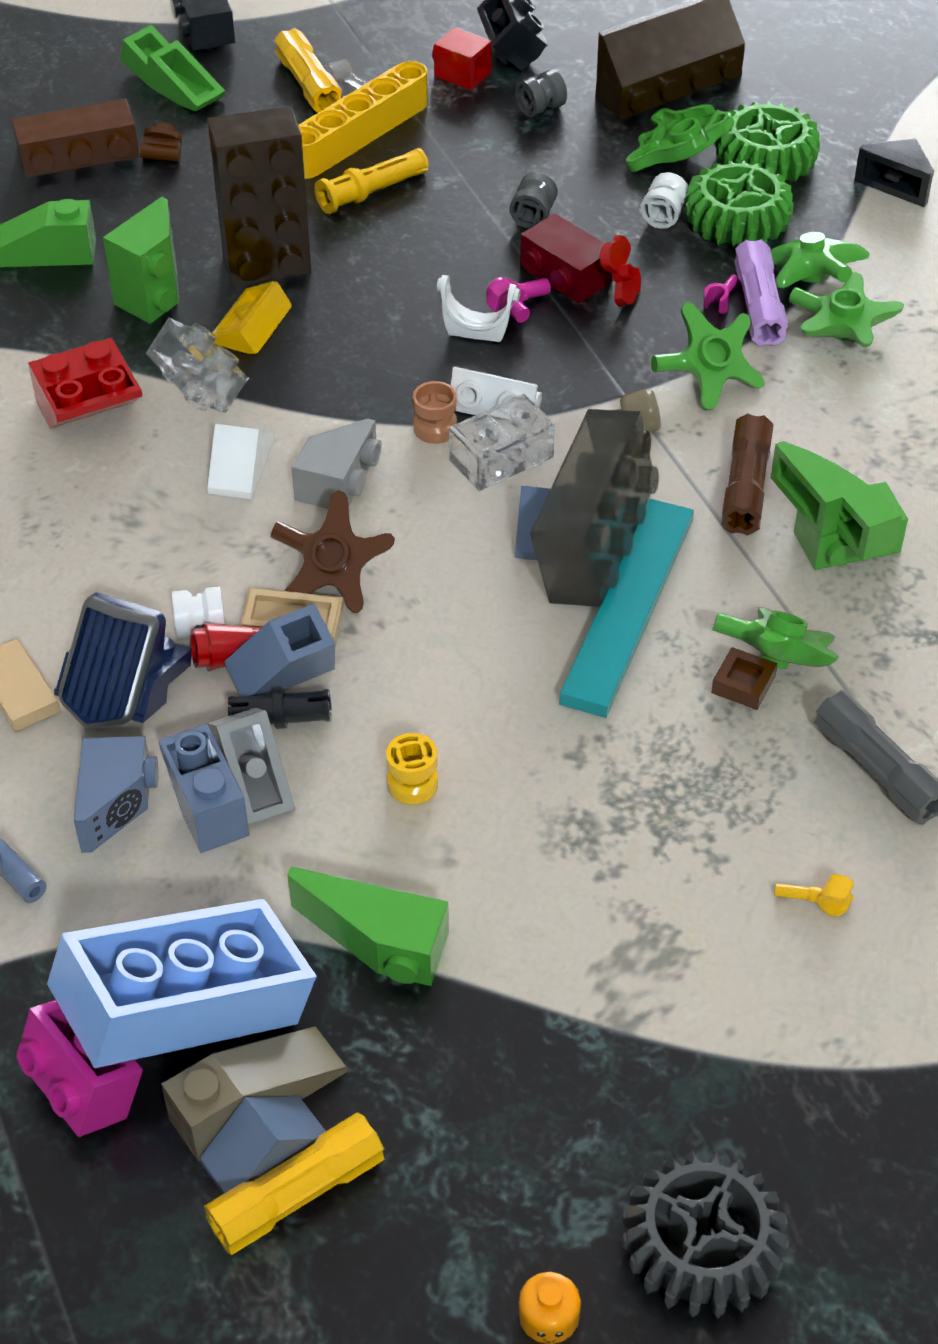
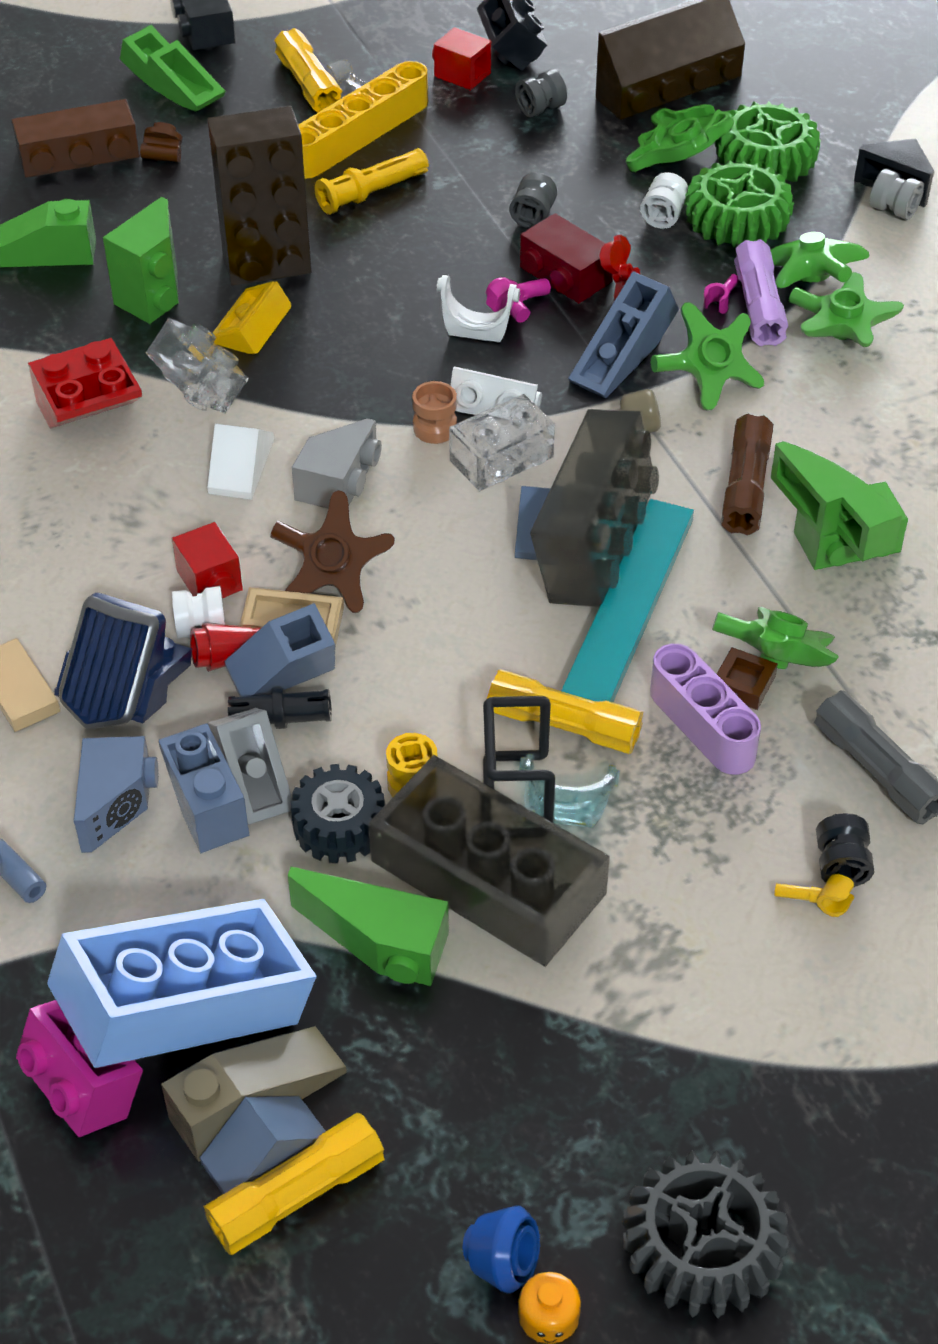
(207, 560): none -> red brick
(350, 801): none -> black wheel
(489, 859): none -> clear smoke brick
(491, 756): none -> black piece
(503, 1248): none -> blue cone
(572, 804): none -> clear light blue helmet
(599, 721): none -> yellow axle
(625, 335): none -> sand blue slope
(705, 709): none -> lavender beam
(849, 850): none -> black wheel
(896, 193): none -> light grey wheel

